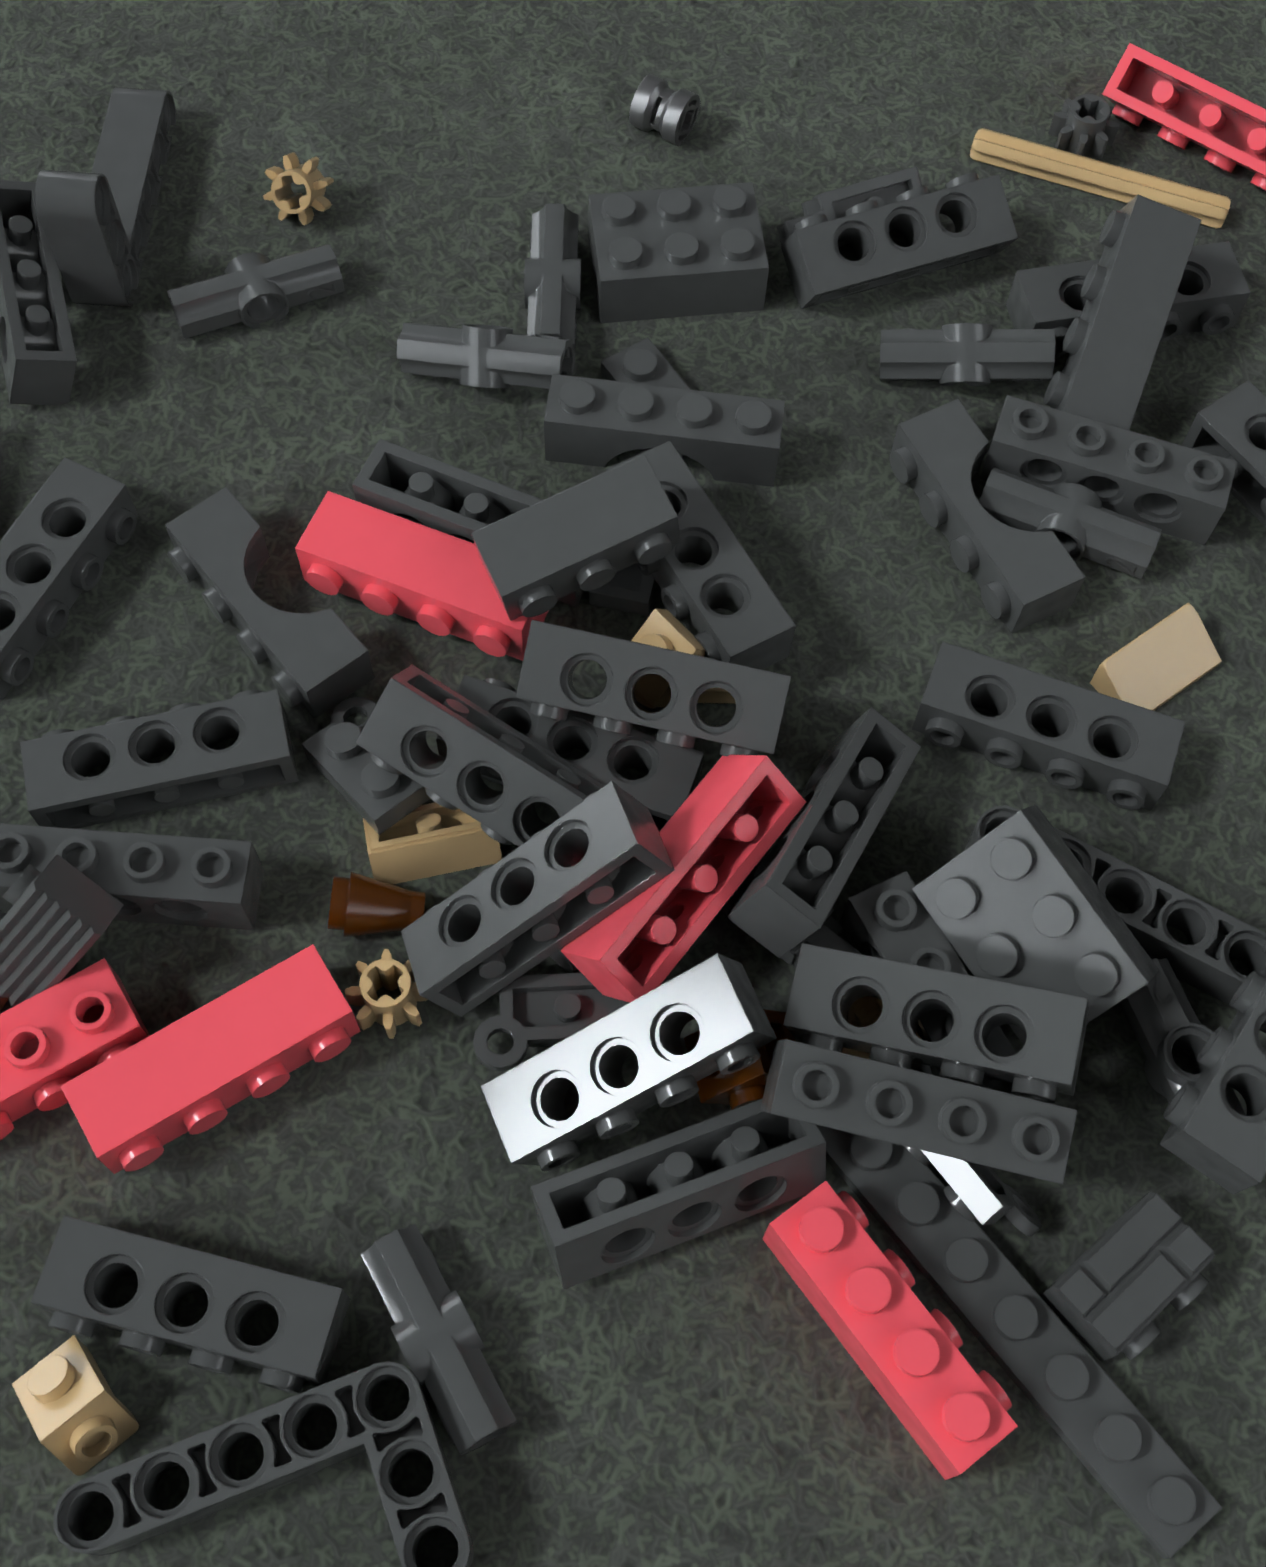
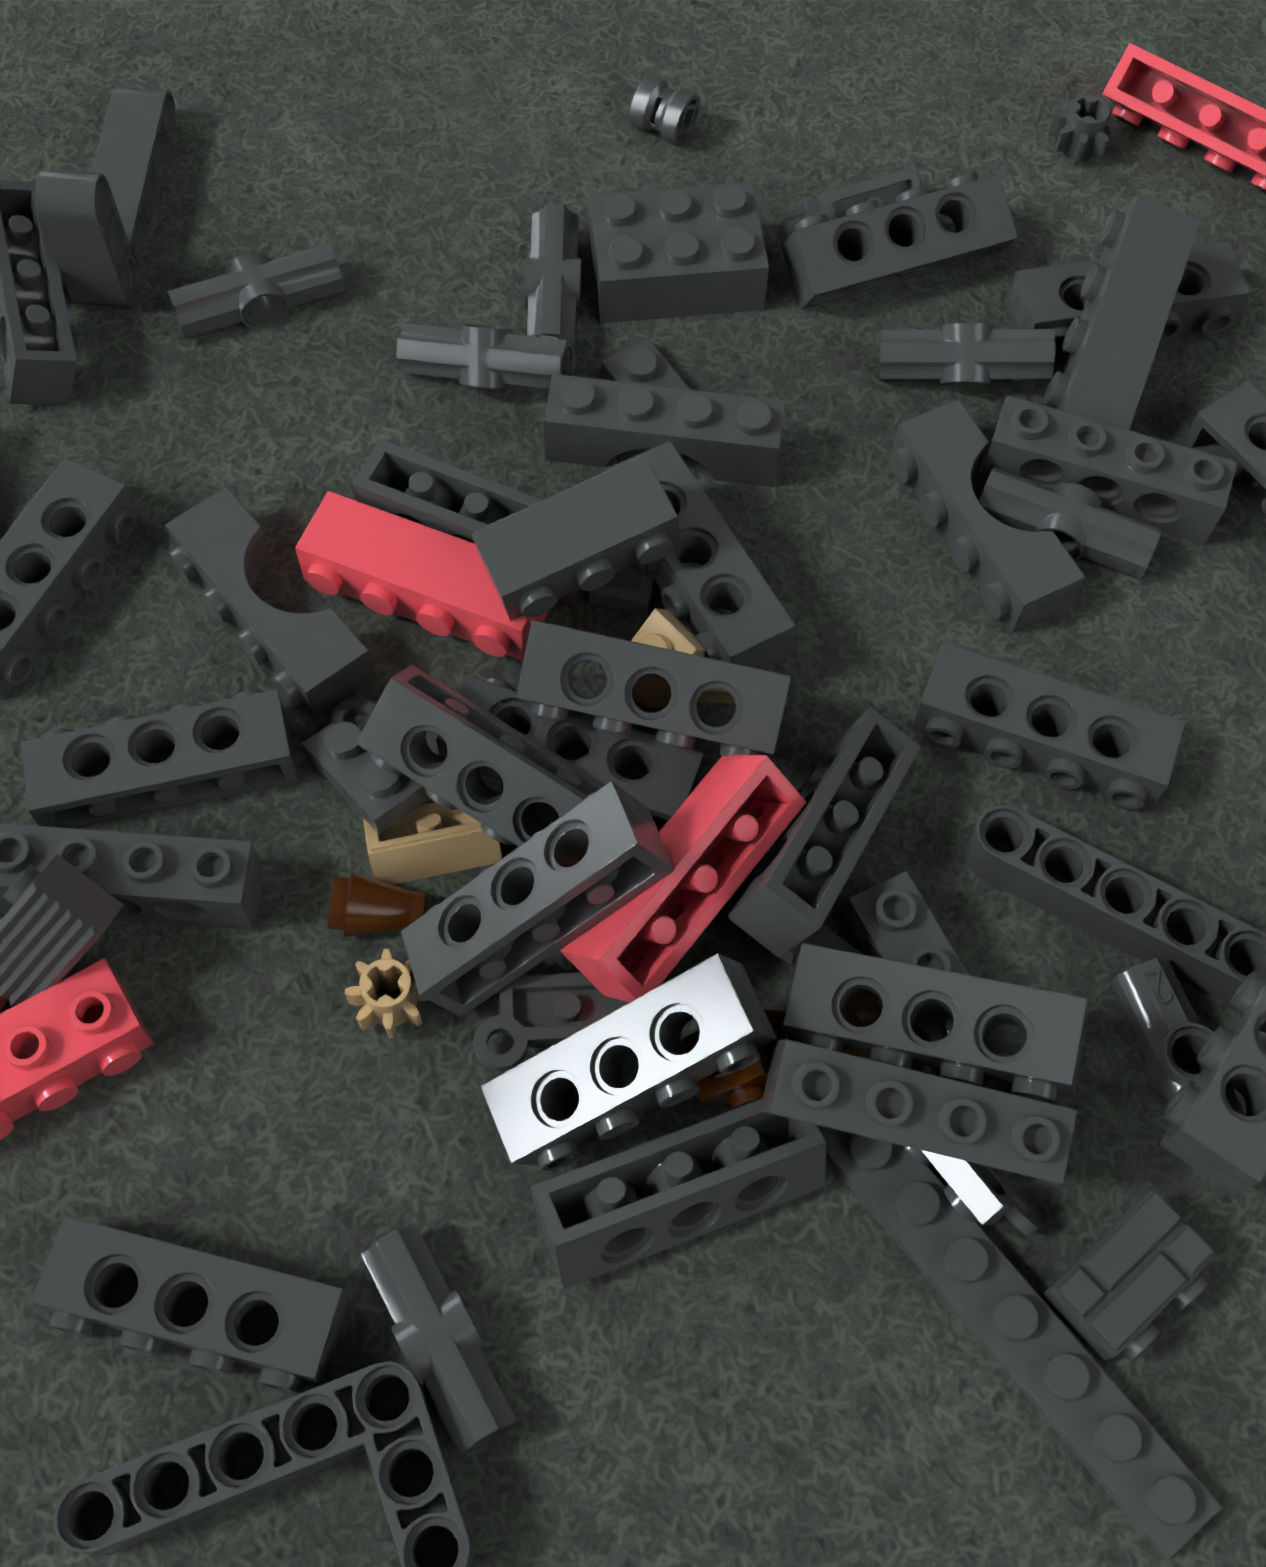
(74, 1407): tan bracket -> none
(211, 1061): coral brick -> none
(294, 203): tan gear -> none
(888, 1330): coral brick -> none
(1034, 917): dark grey brick -> none
(1095, 176): tan axle -> none
(1159, 661): tan slope -> none

